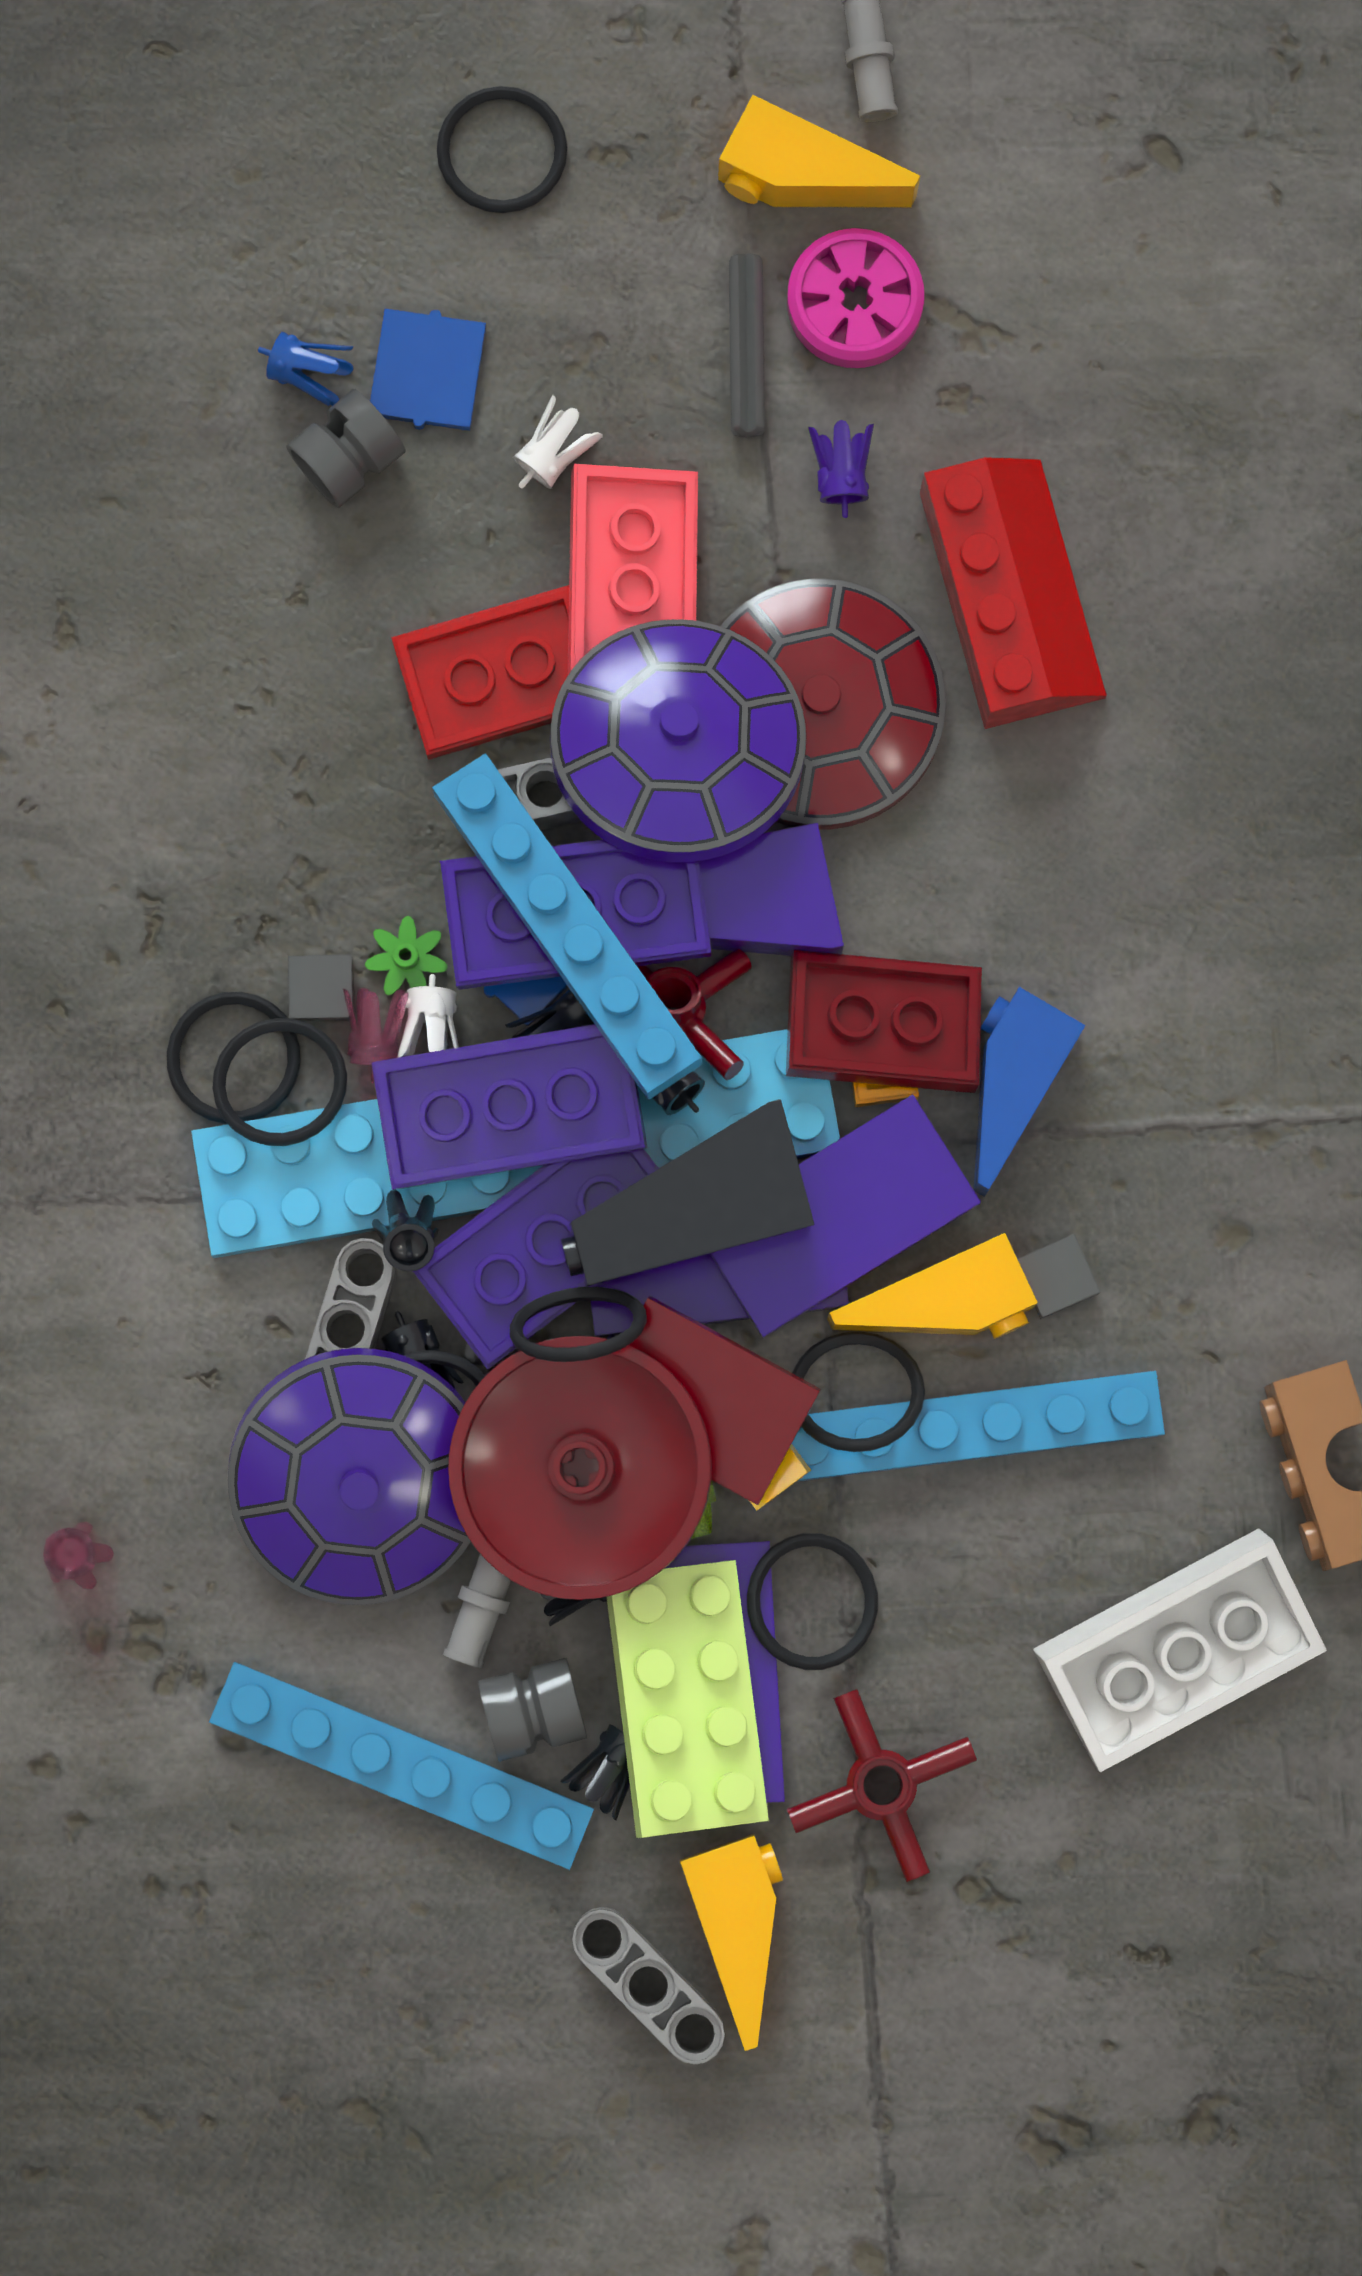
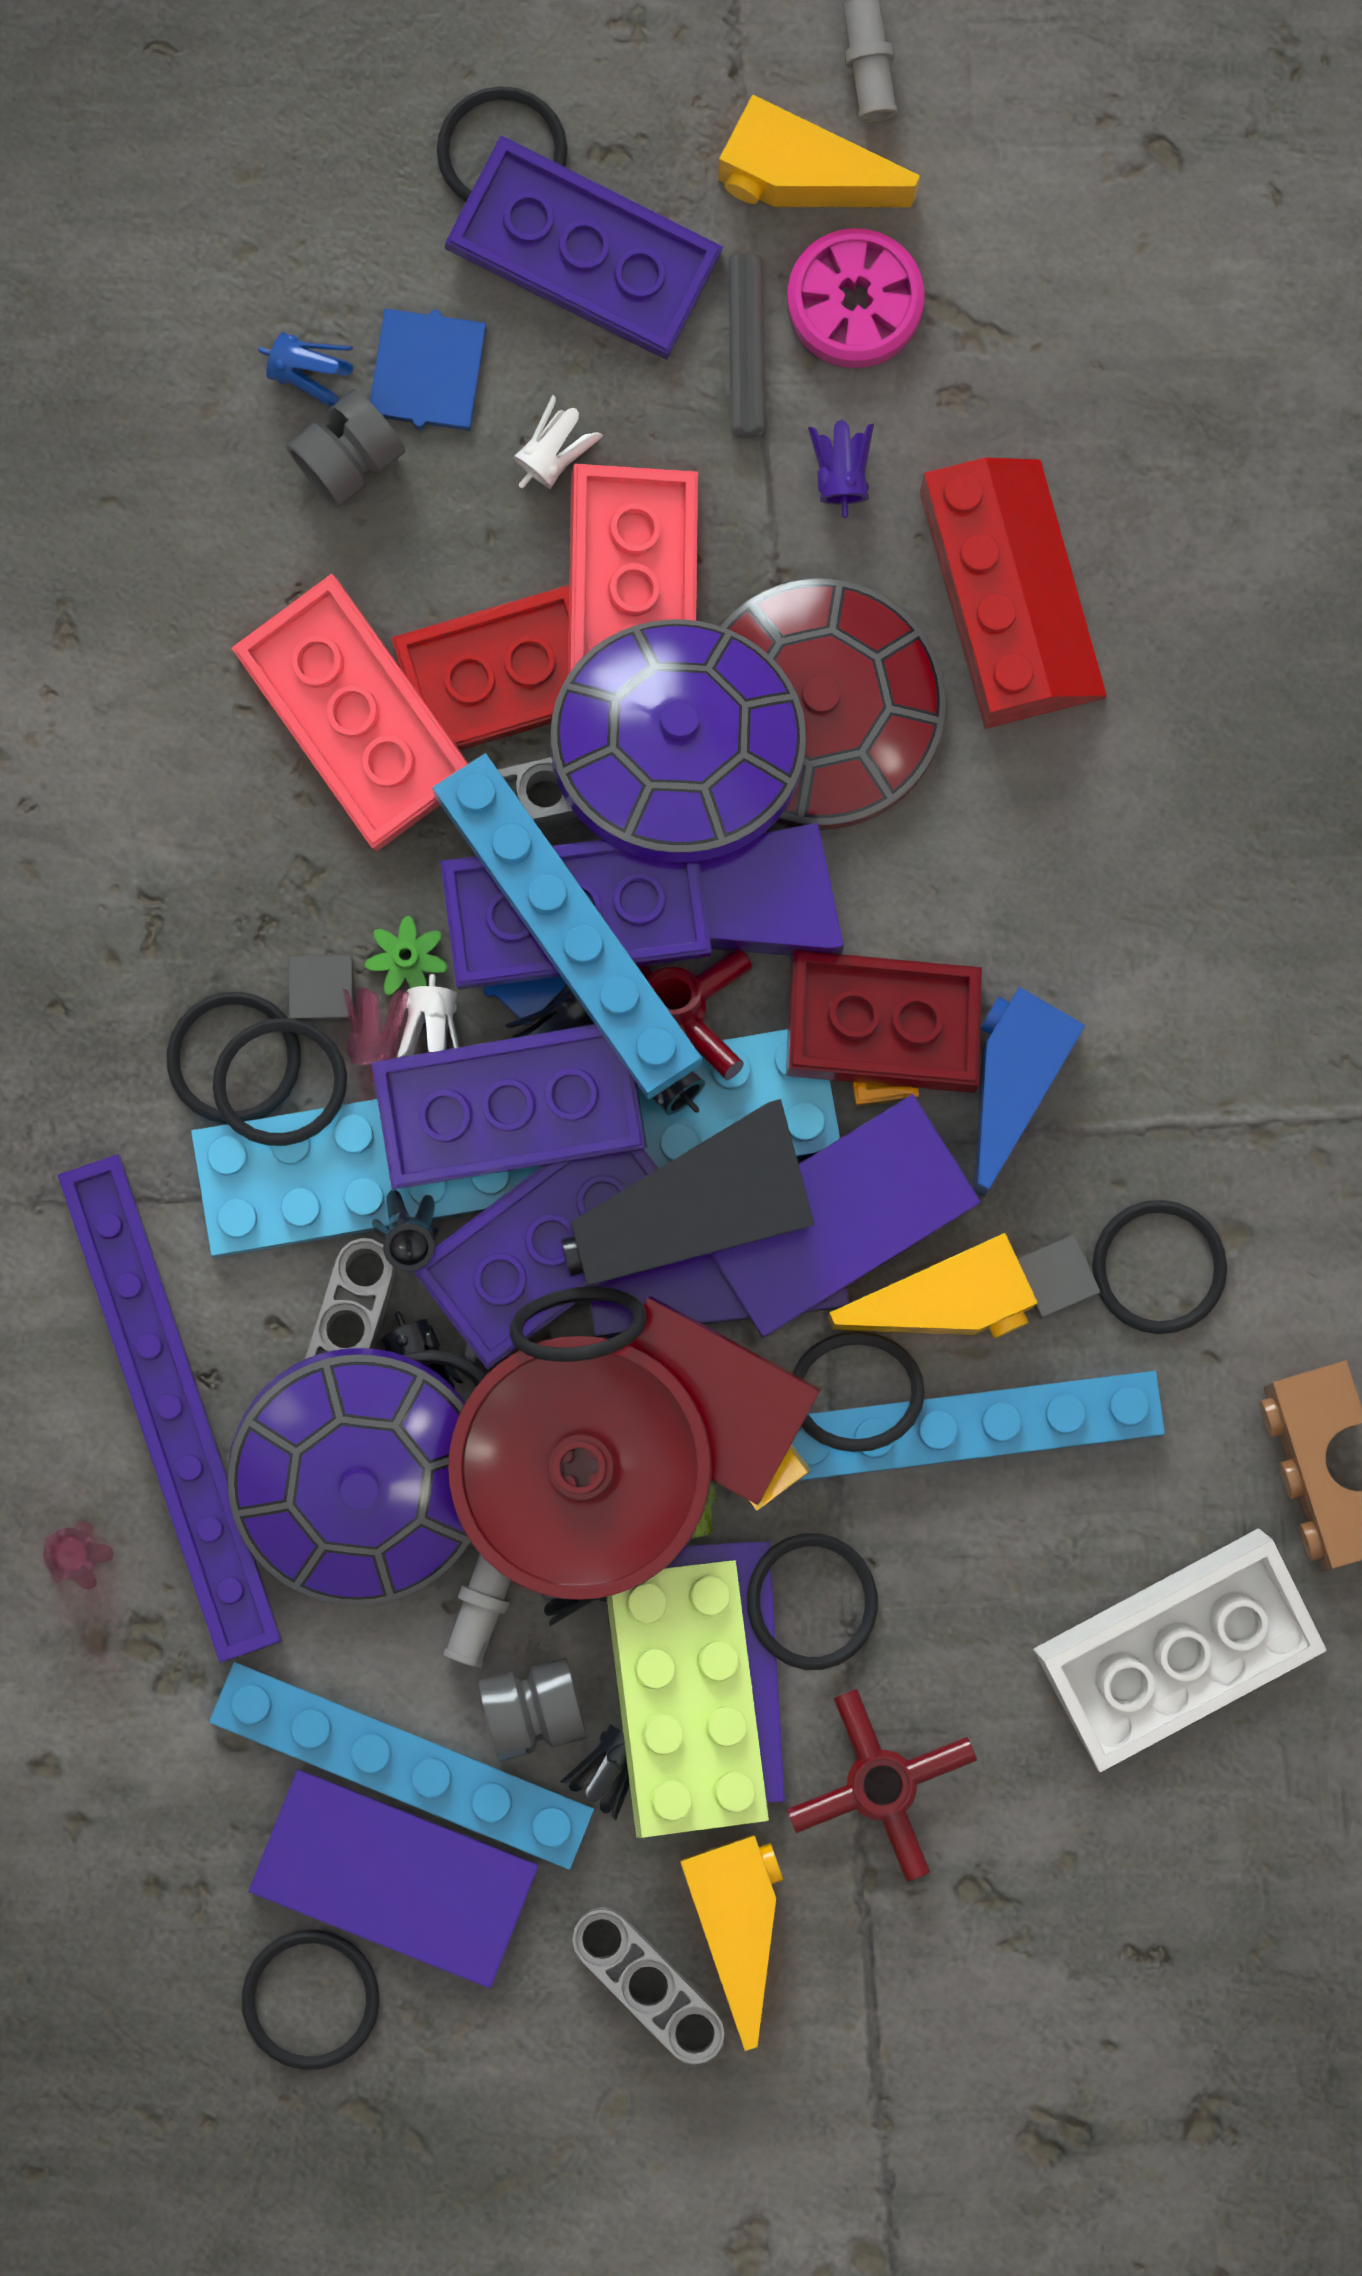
(169, 1407): none -> dark purple plate
(351, 710): none -> coral tile
(365, 2027): none -> black tyre
(393, 1878): none -> dark purple tile
(583, 247): none -> dark purple tile
(1196, 1220): none -> black tyre

